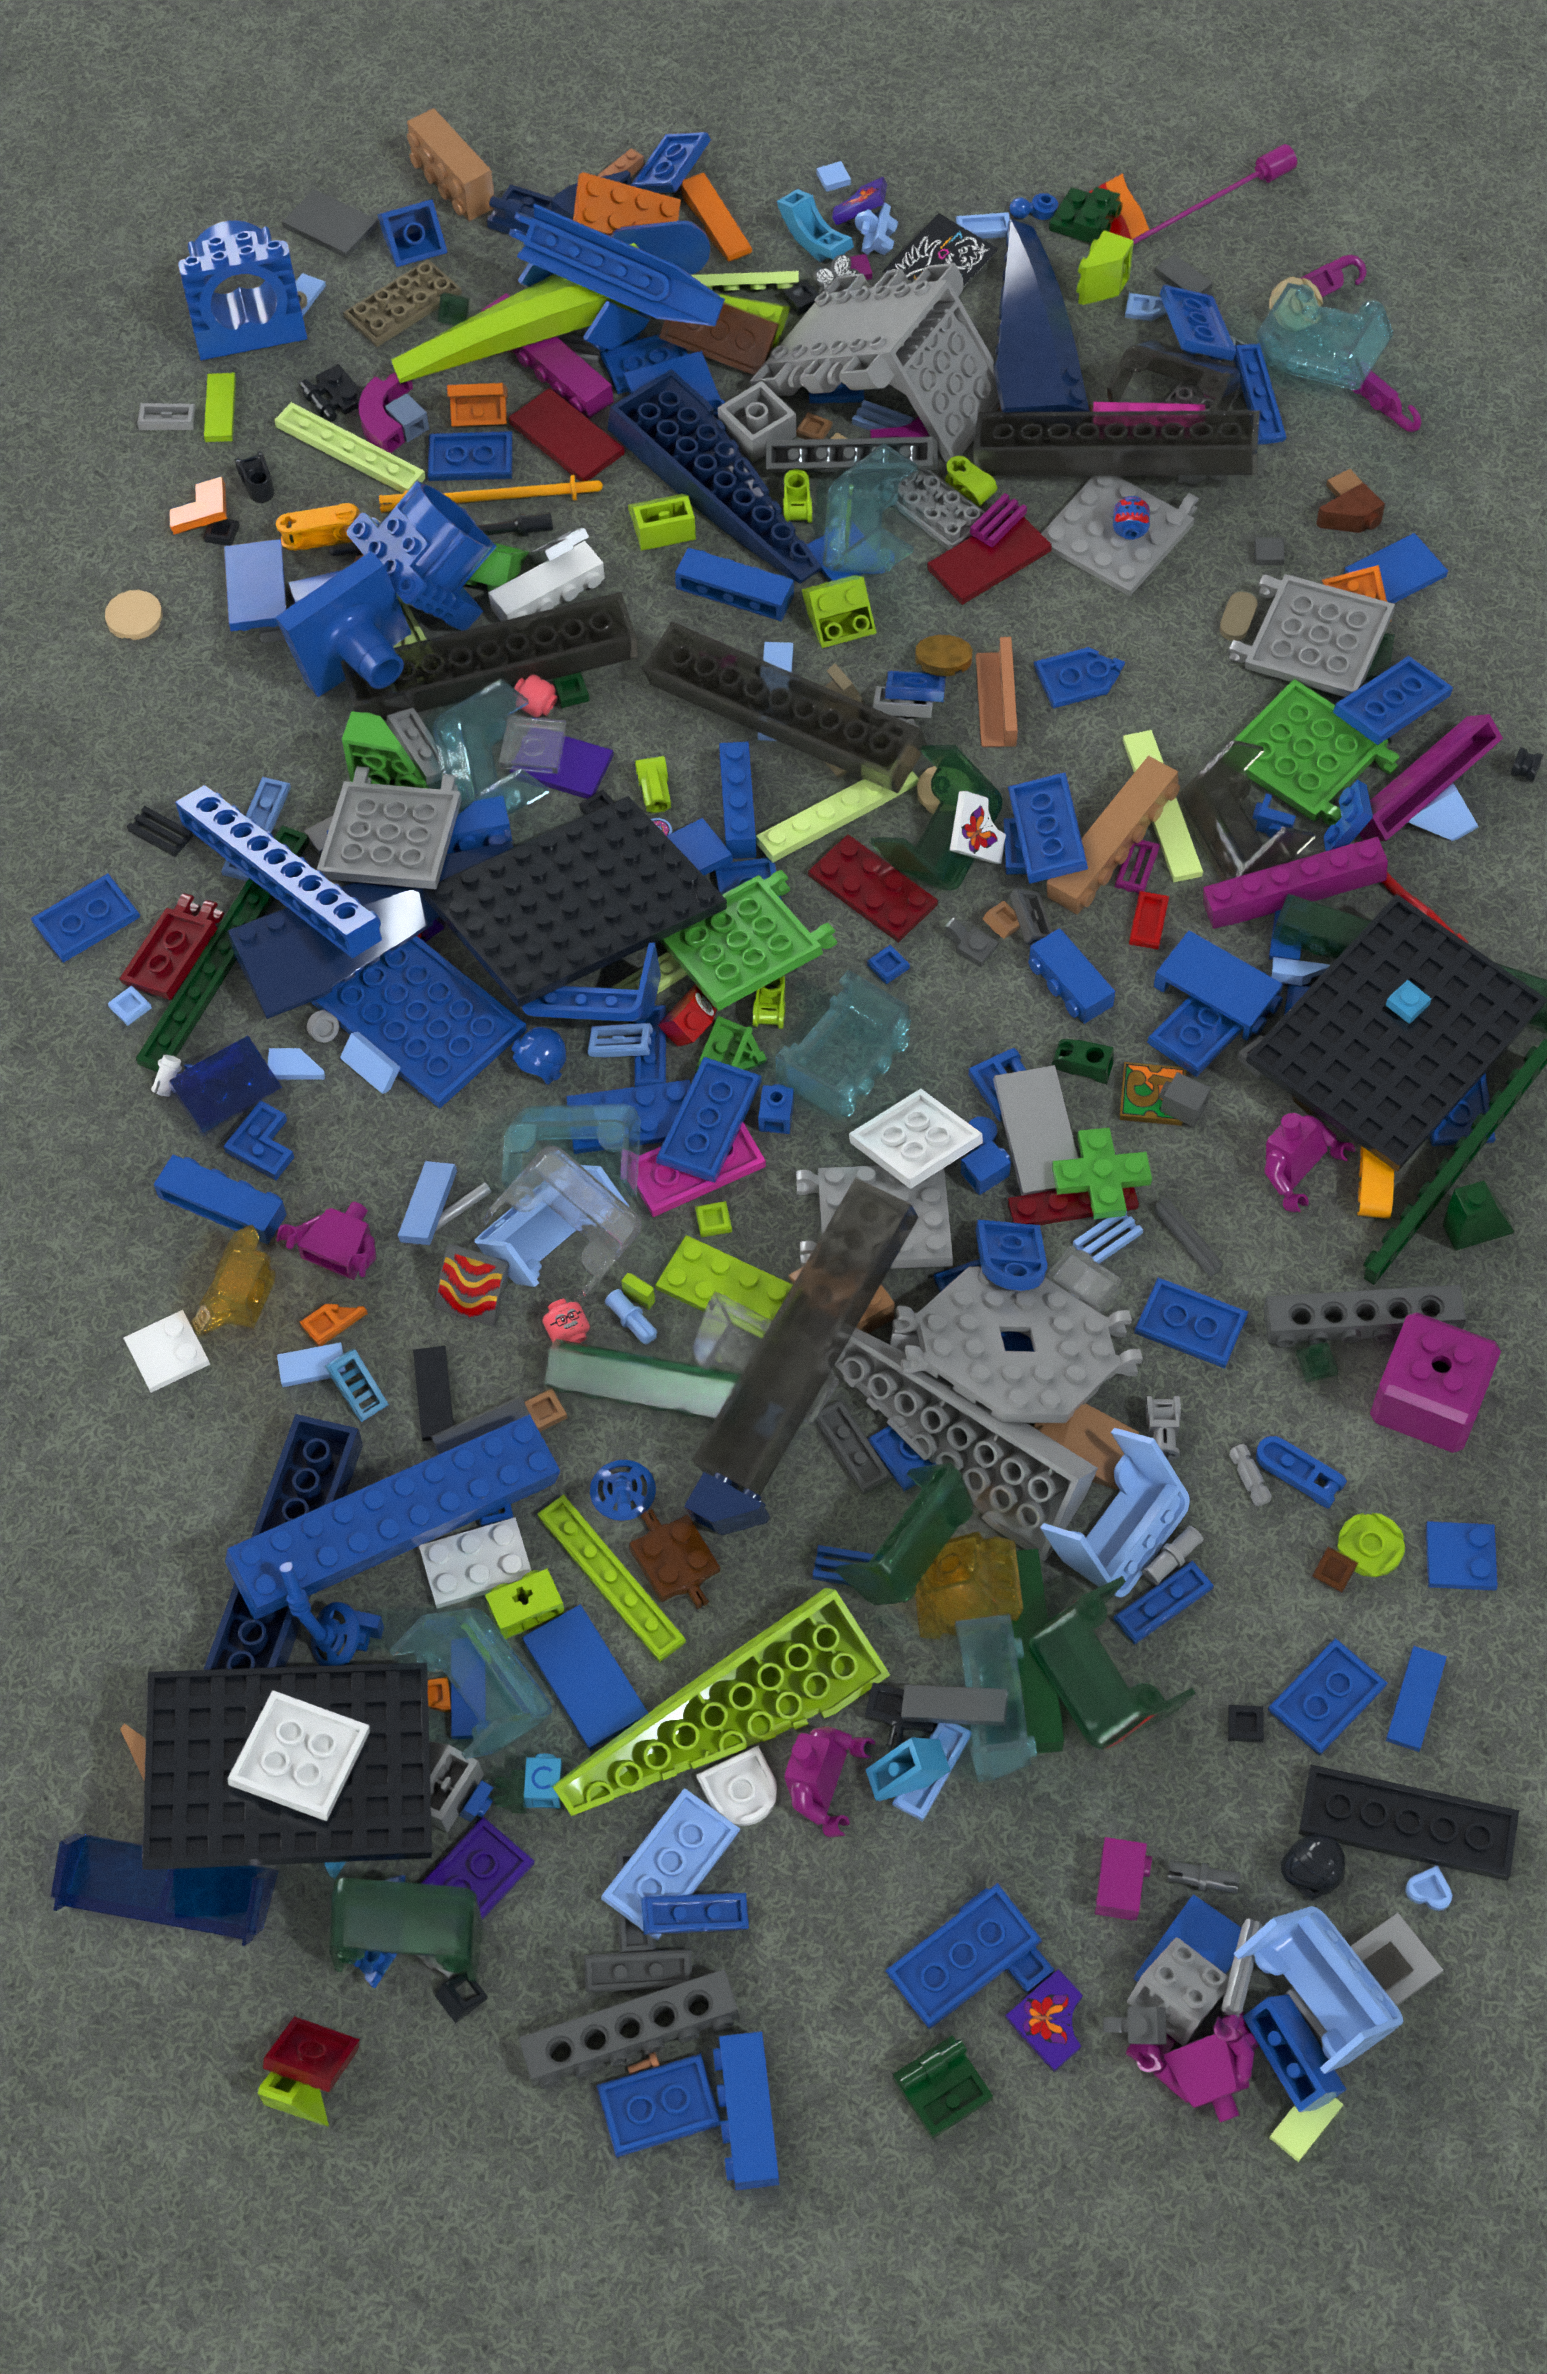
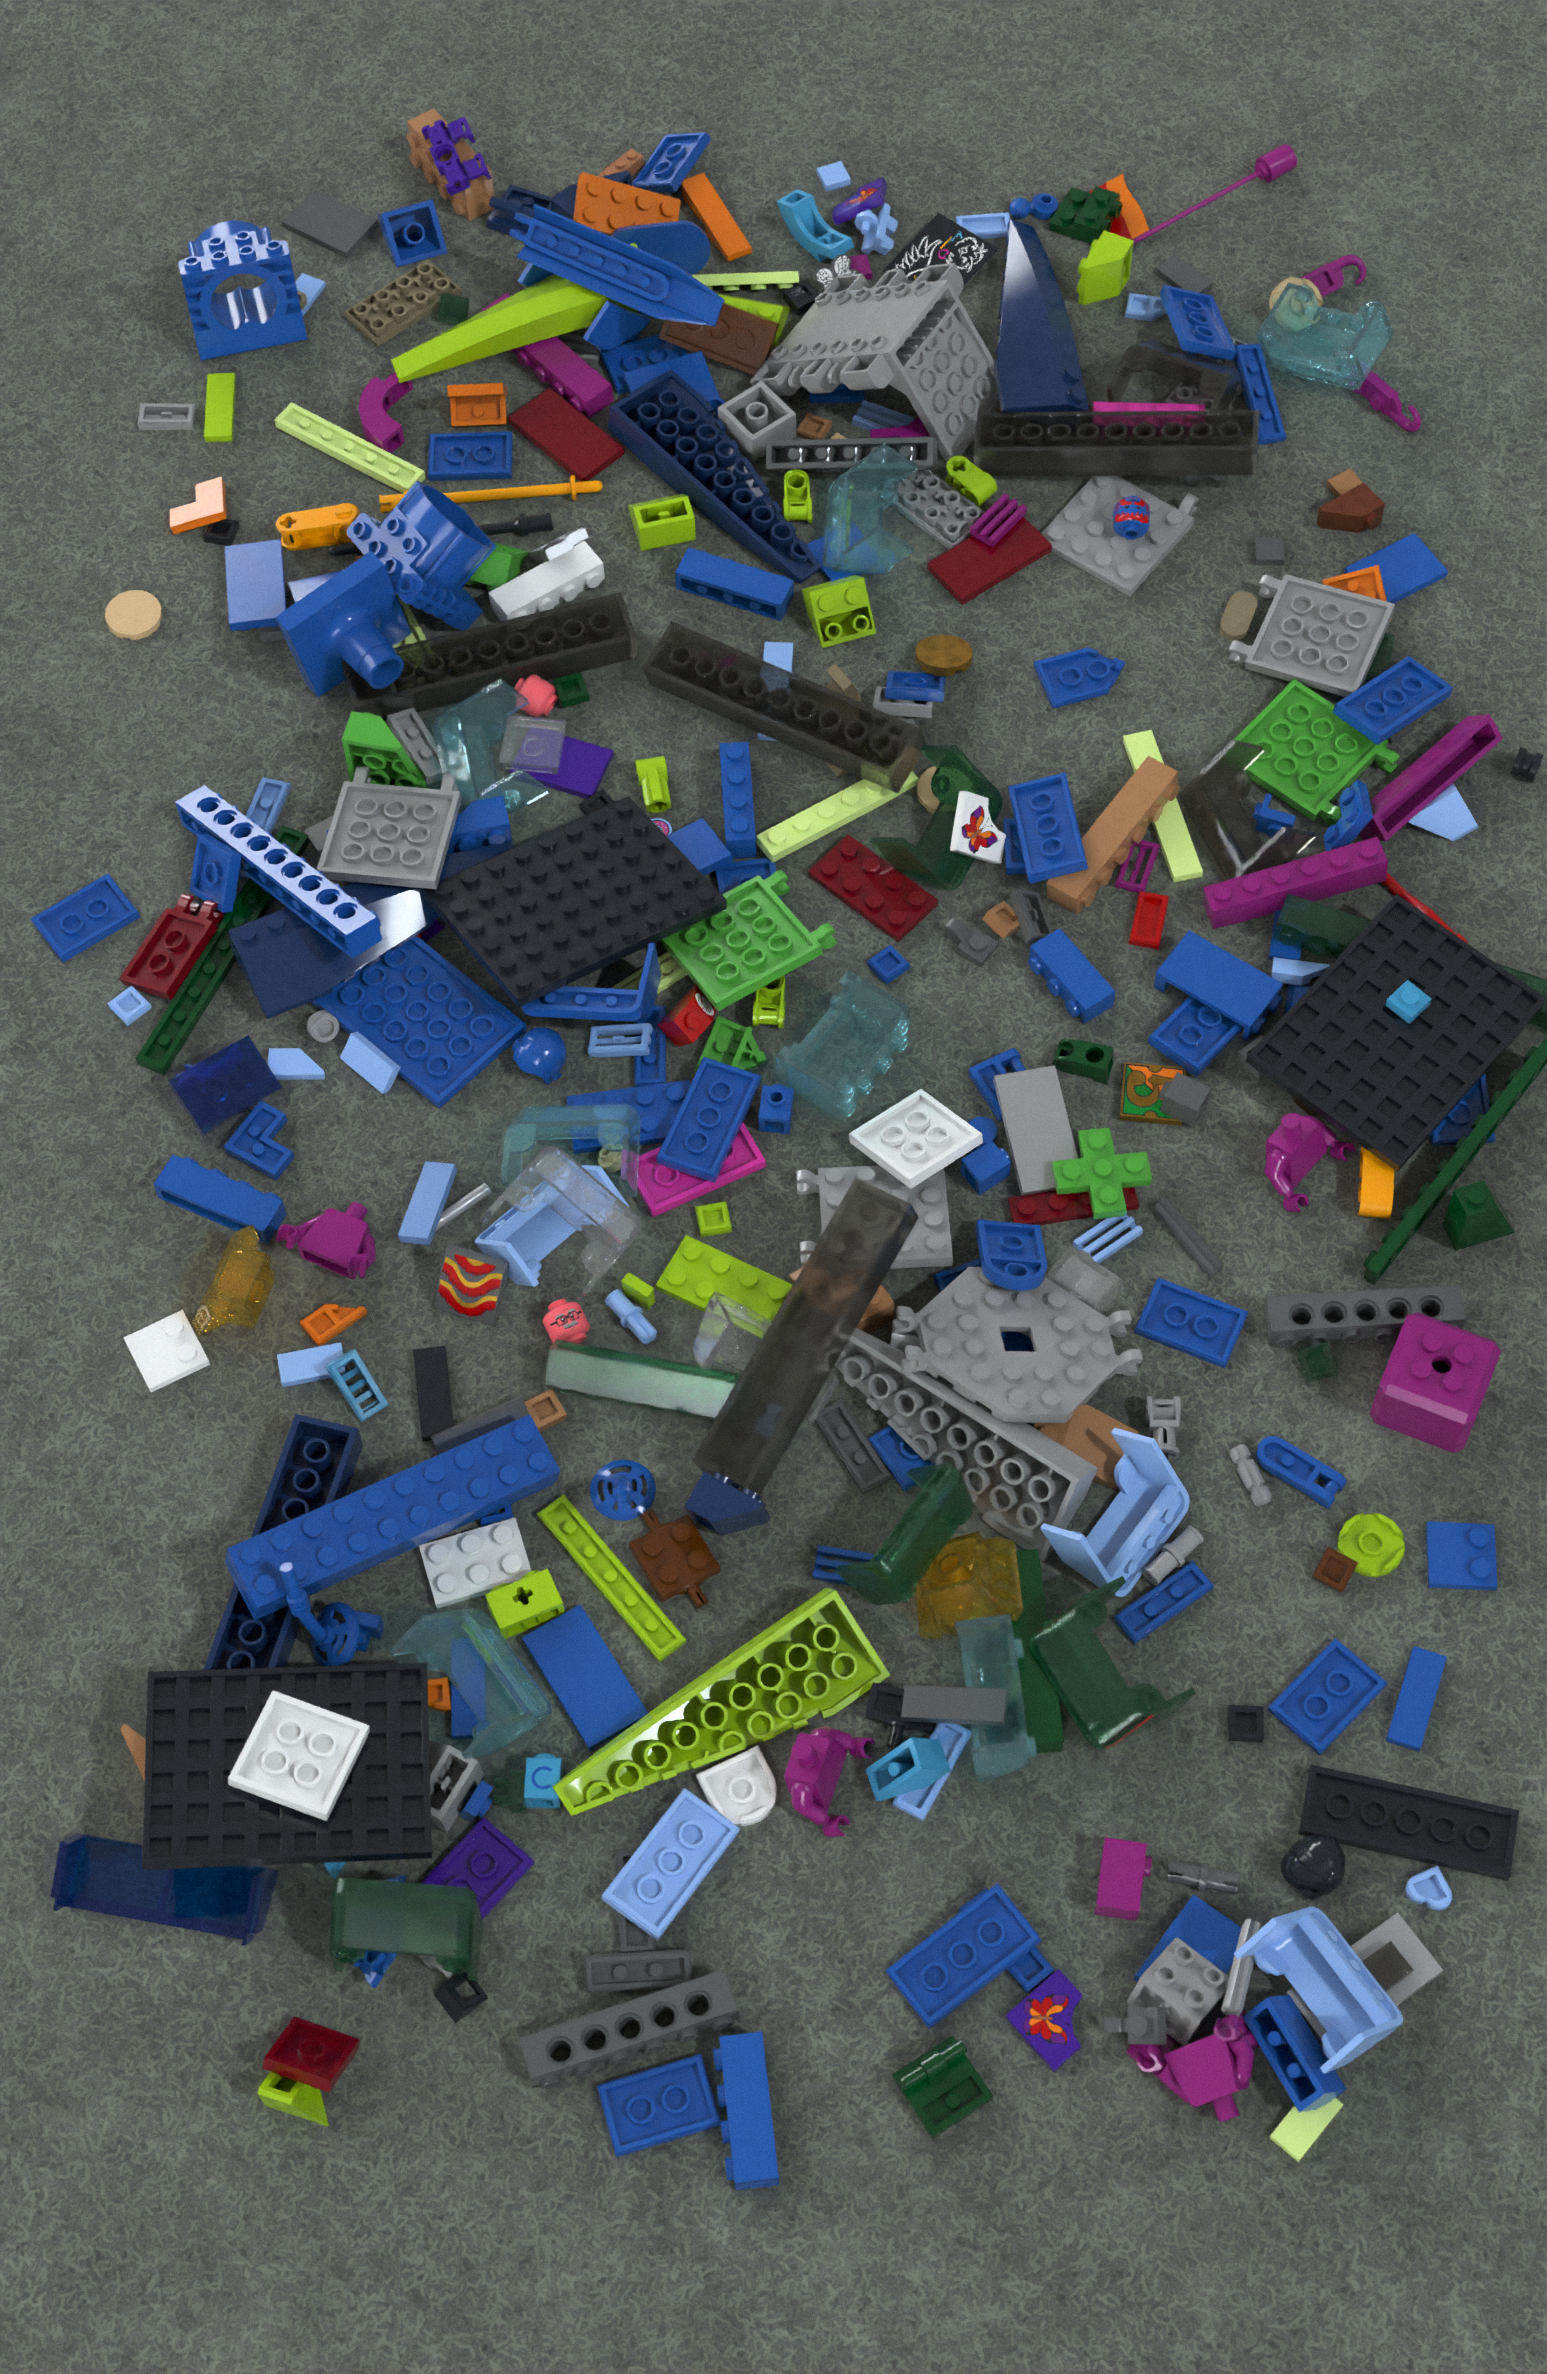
(162, 820): black tile -> none
(168, 1069): white pin -> none
(215, 872): none -> blue plate
(256, 477): black piece -> none
(338, 386): black plate -> none
(409, 415): sand blue brick -> none
(454, 171): none -> dark purple piece
(610, 1160): none -> tan plate
(642, 2065): nougat piece -> none
(694, 1913): blue tile -> none
(997, 696): nougat panel -> none

